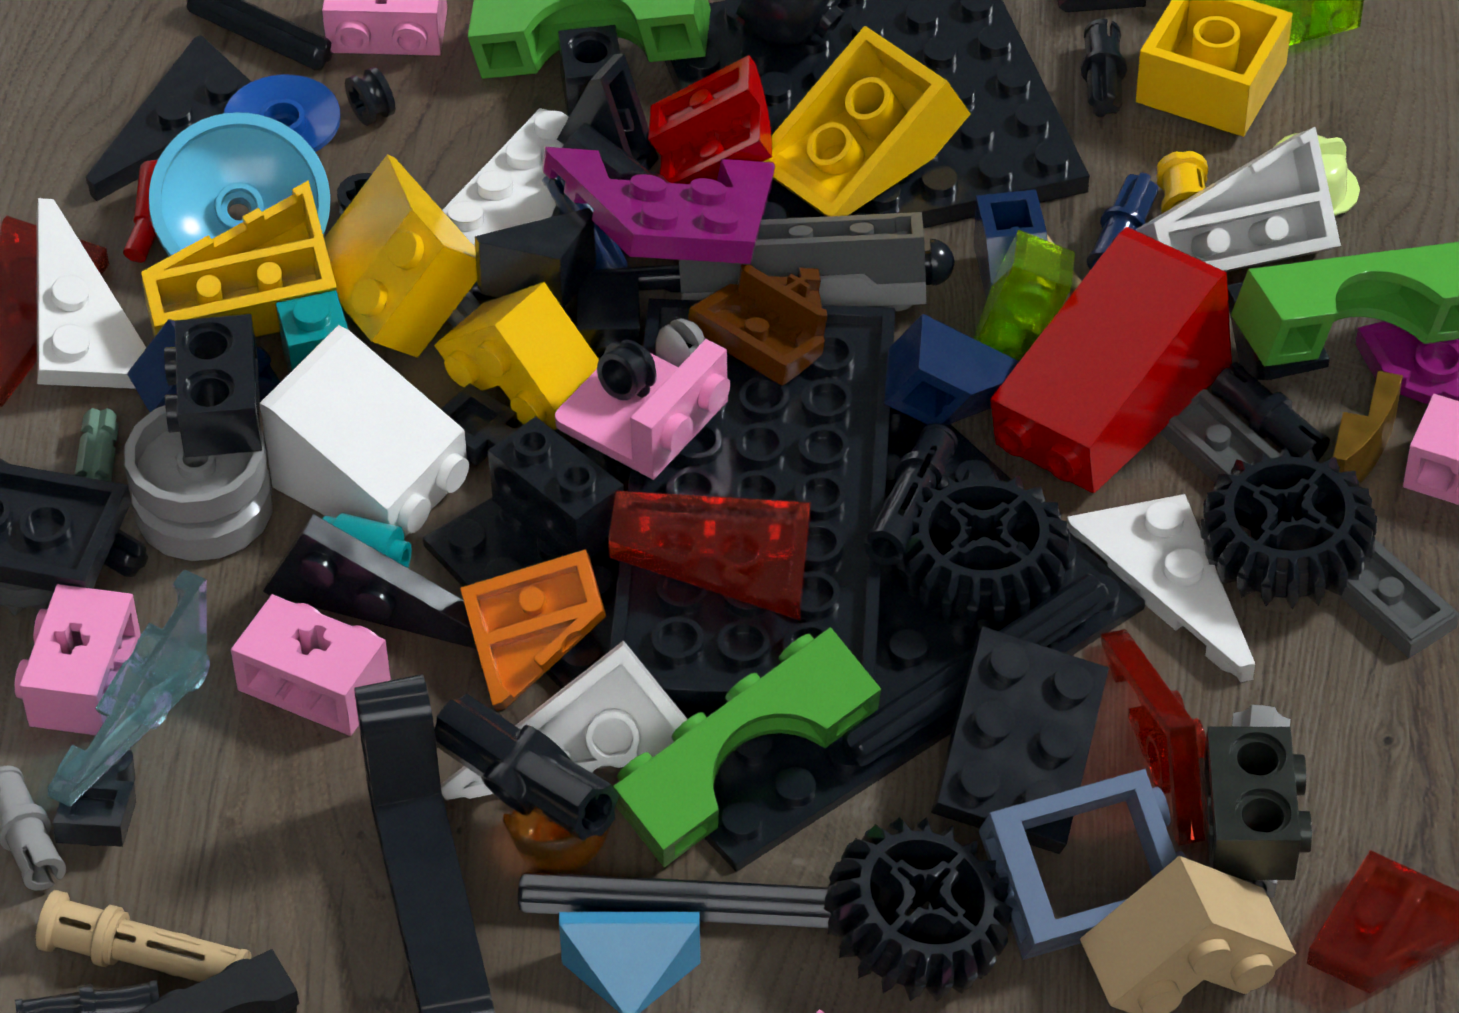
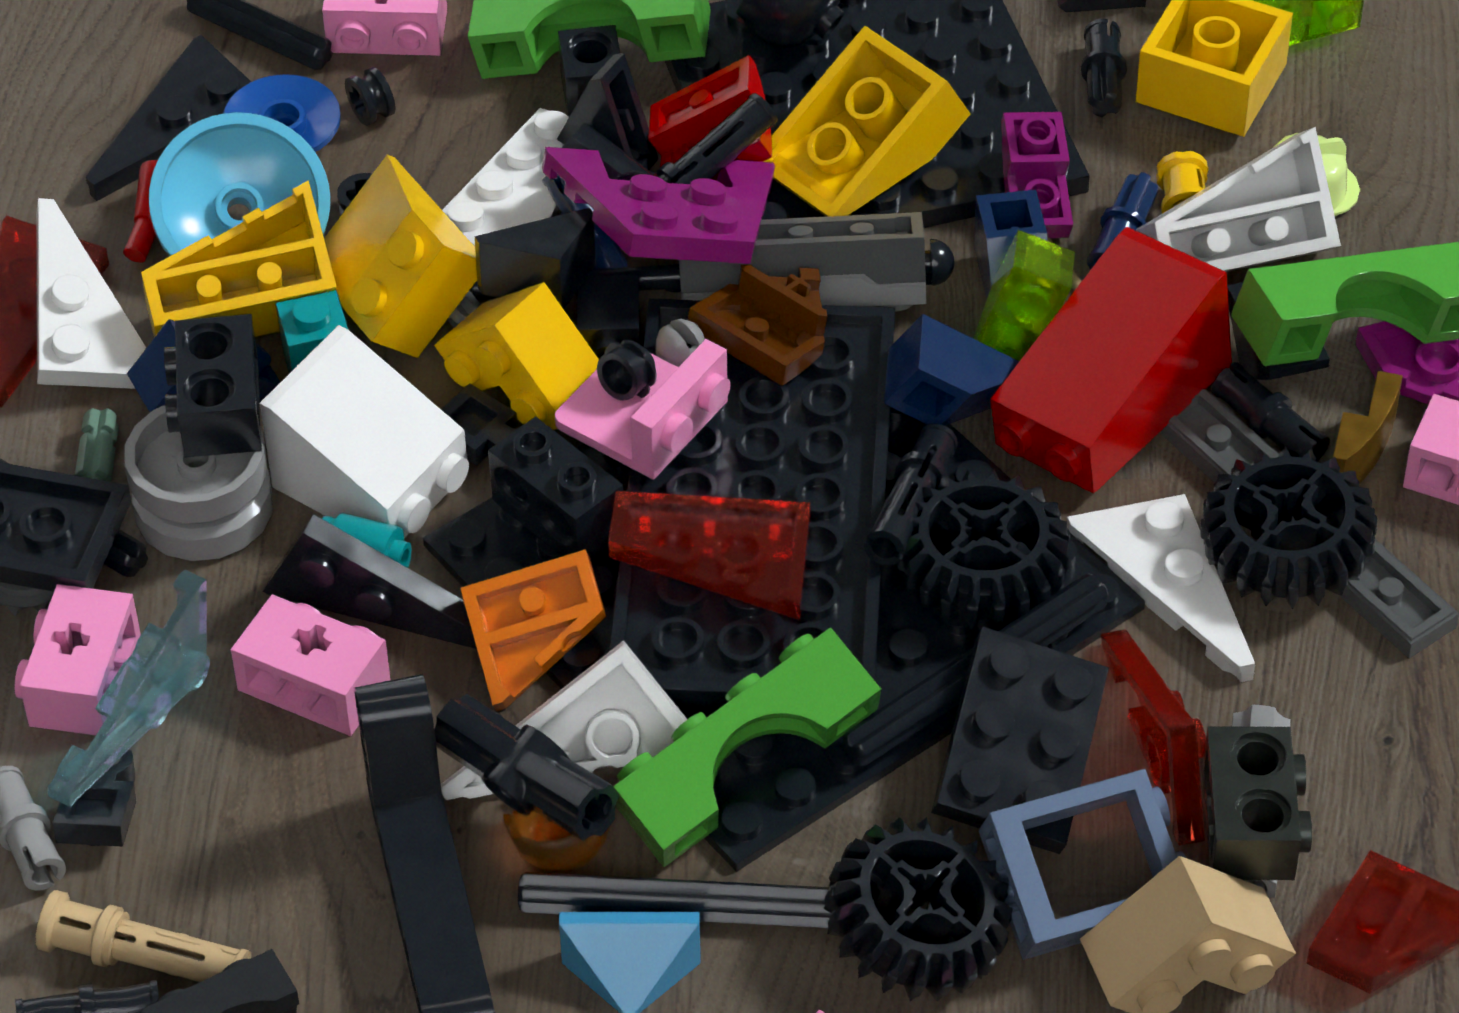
(722, 143): none -> black pin
(1038, 159): none -> magenta slope

